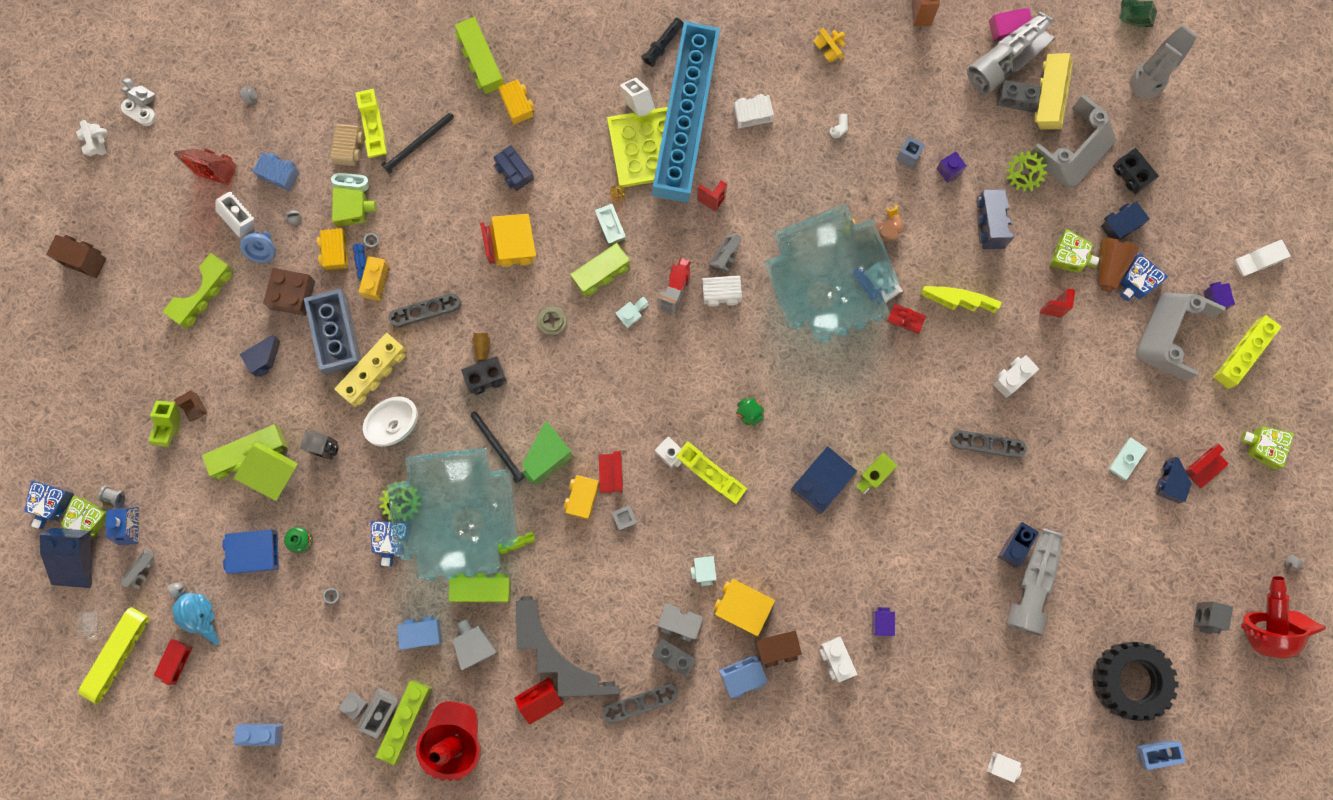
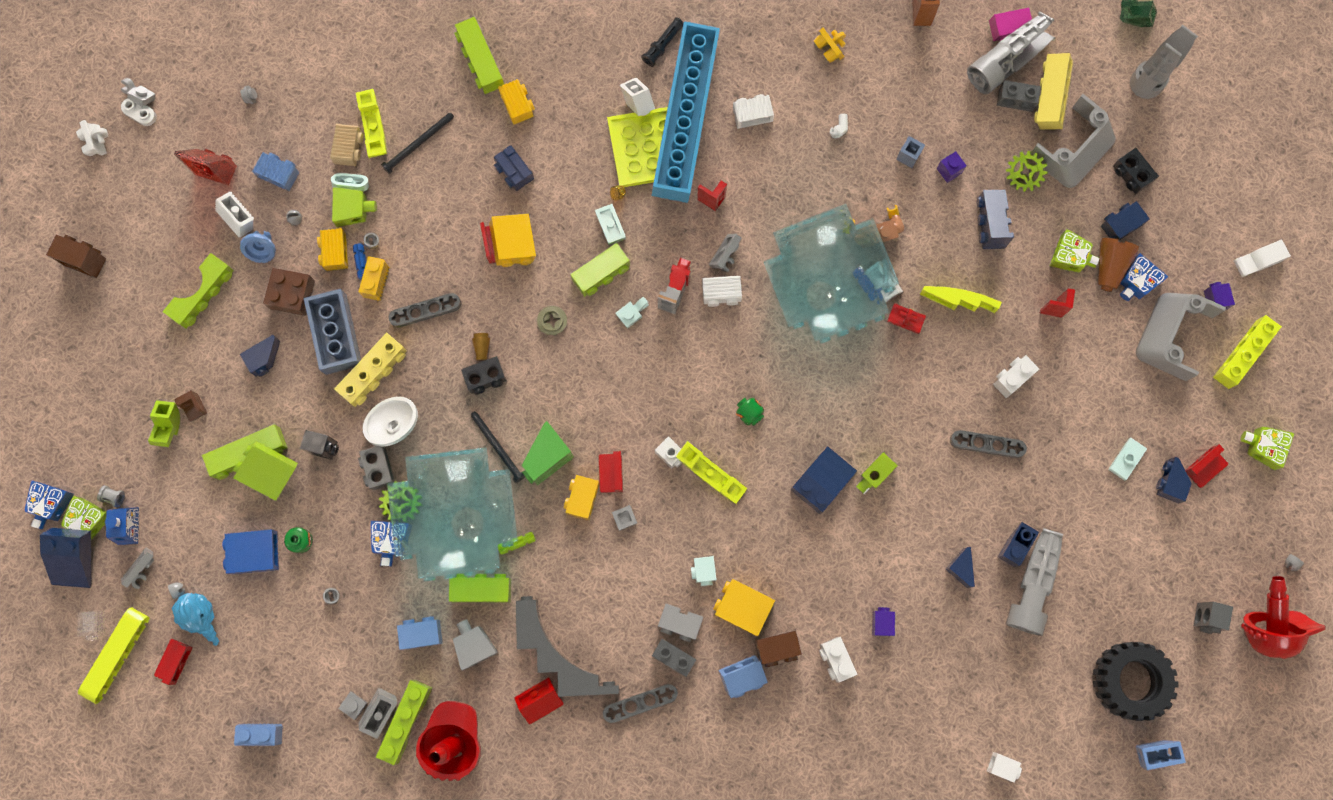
(382, 466): none -> dark grey brick
(962, 568): none -> dark blue slope

